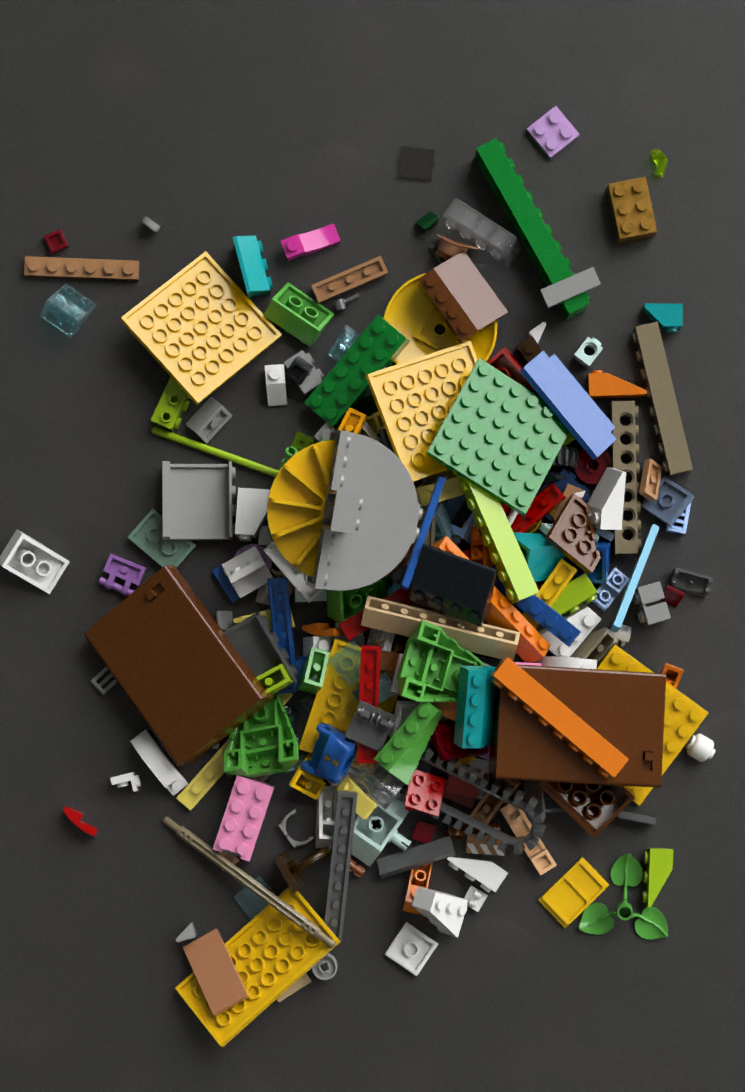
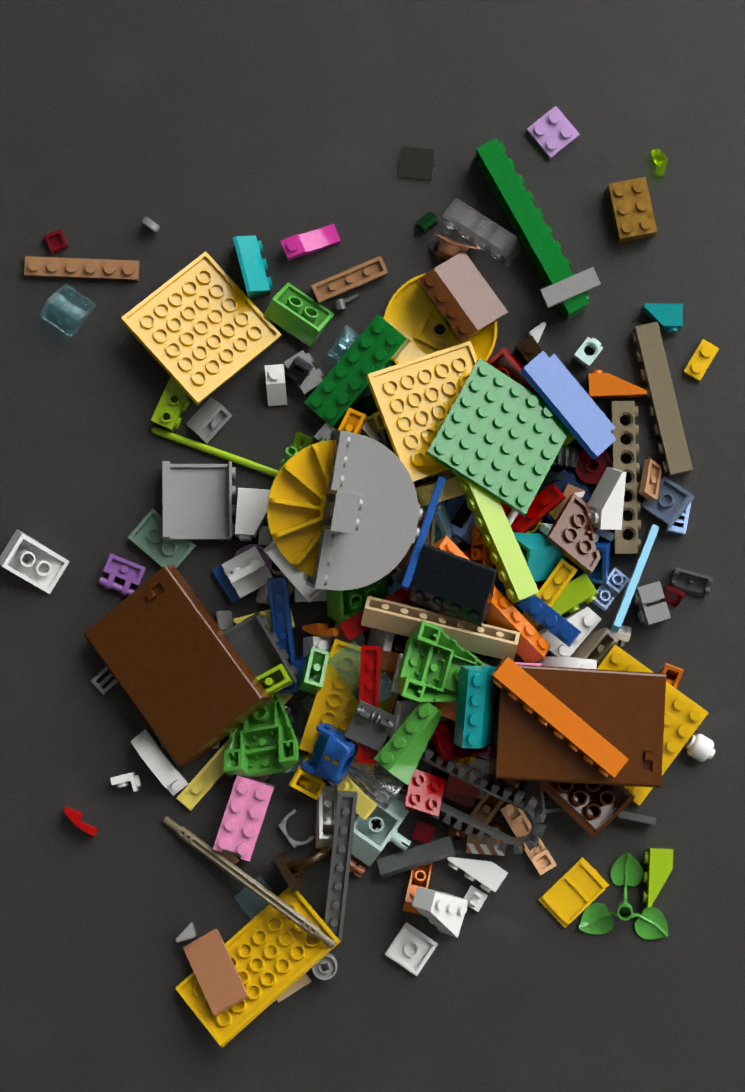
(701, 360): none -> yellow plate

